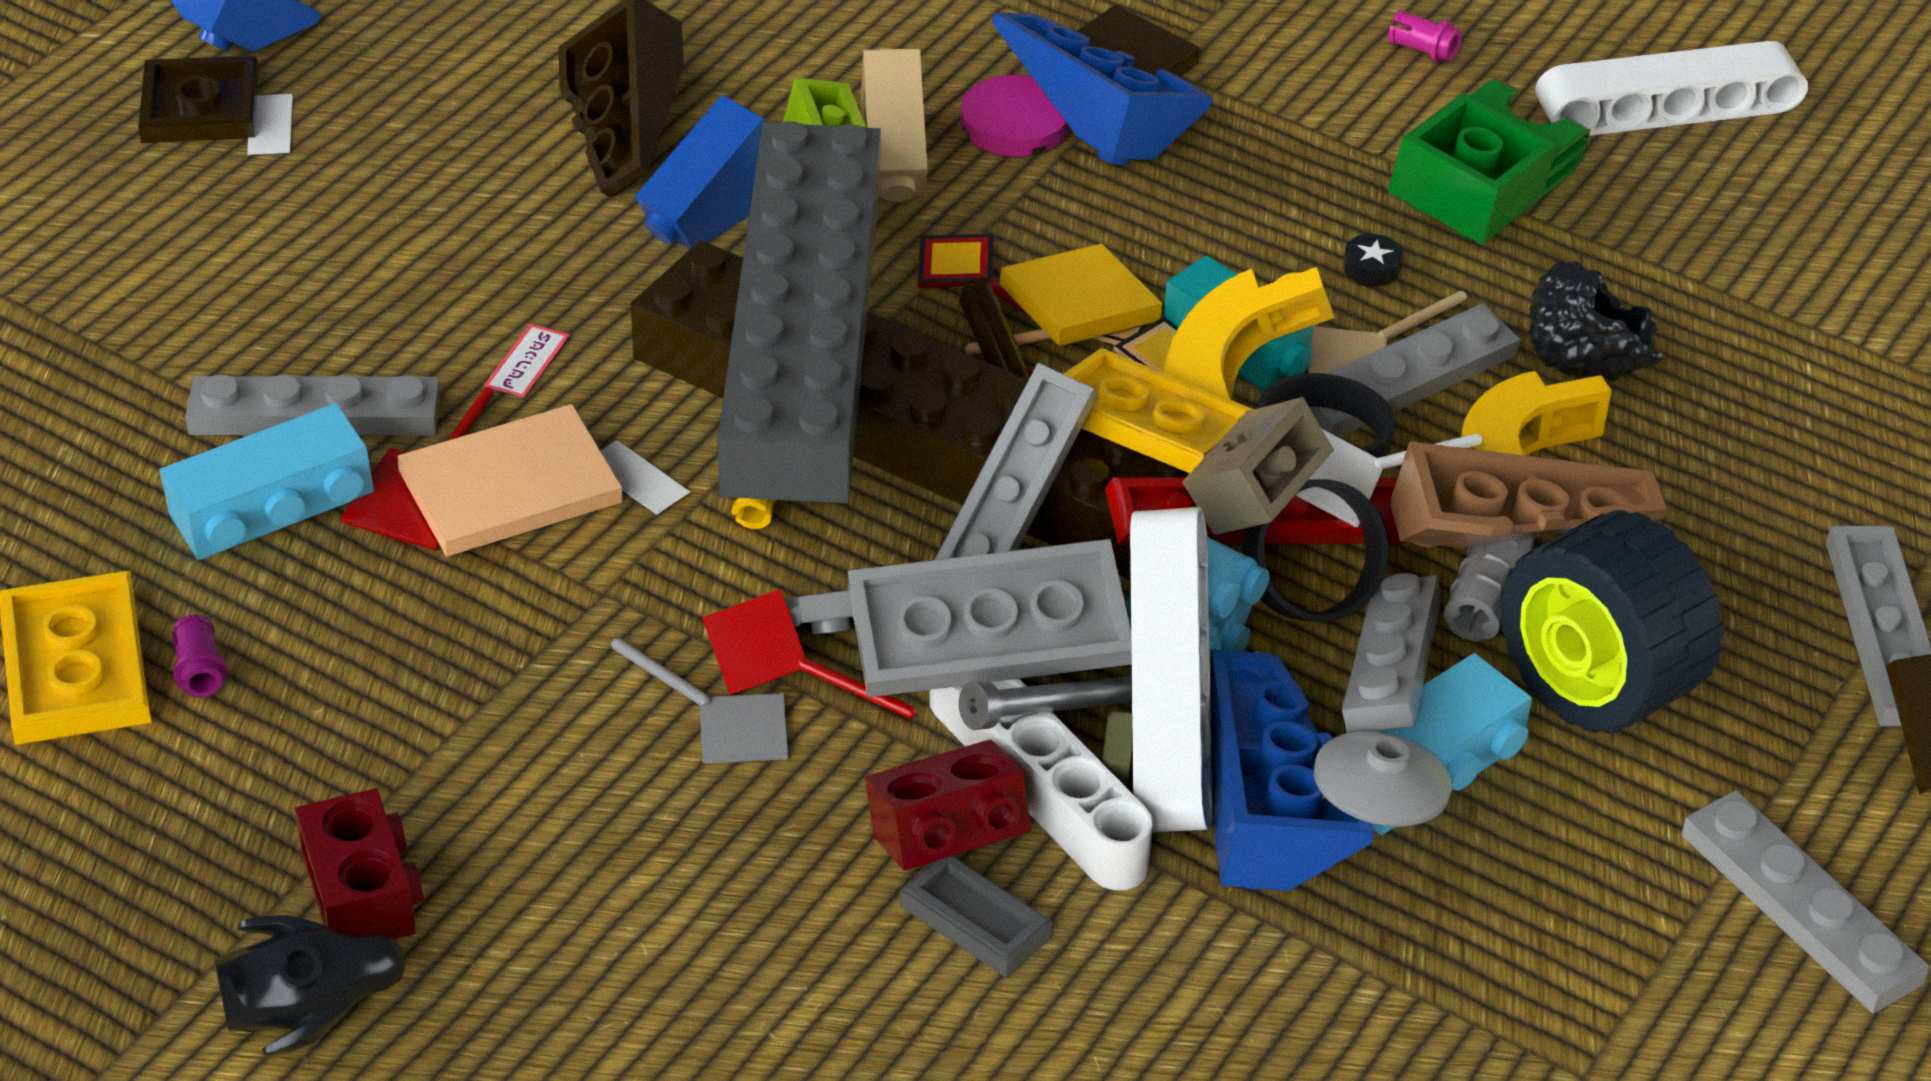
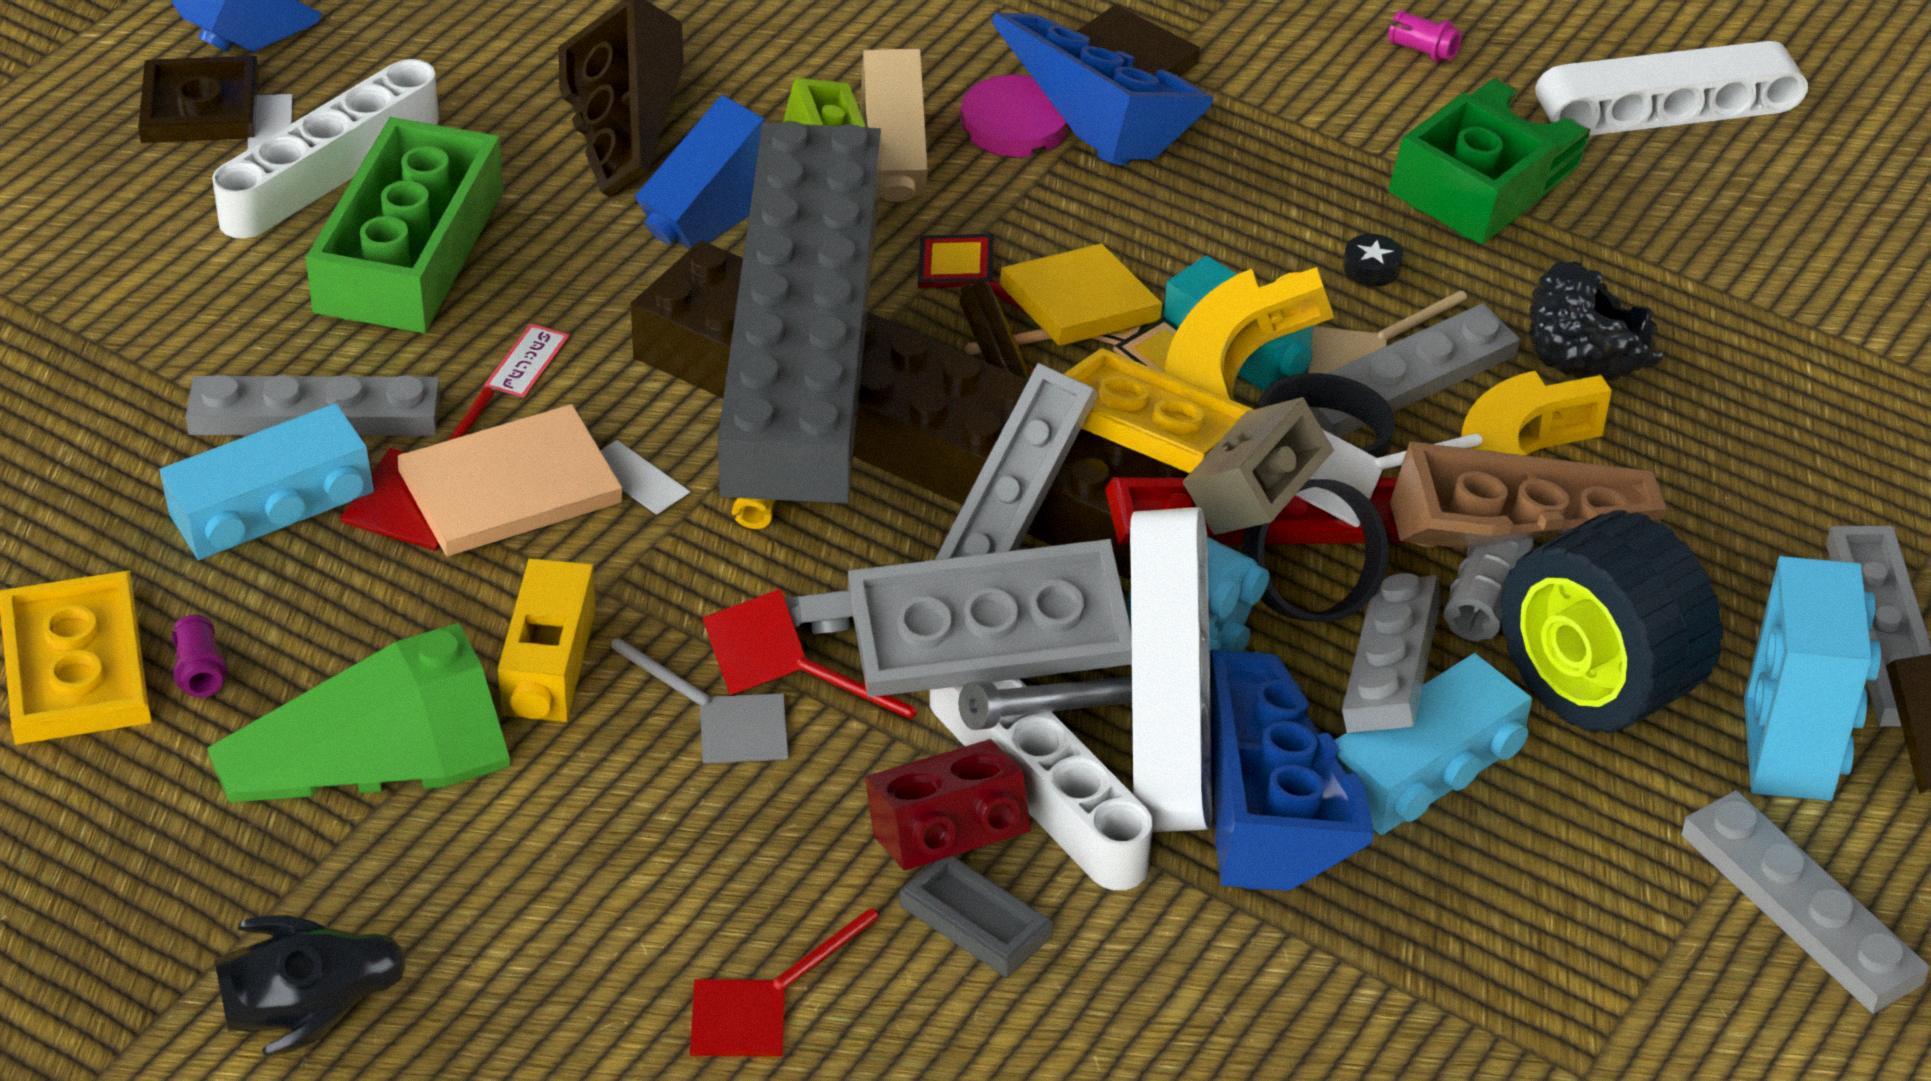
(319, 149): none -> white beam
(357, 865): dark red brick -> none
(389, 718): none -> bright green wedge
(405, 225): none -> bright green brick
(547, 640): none -> yellow brick
(748, 1015): none -> red piece
(1119, 746): olive tile -> none
(1382, 778): light grey dish -> none
(1809, 678): none -> medium azure brick

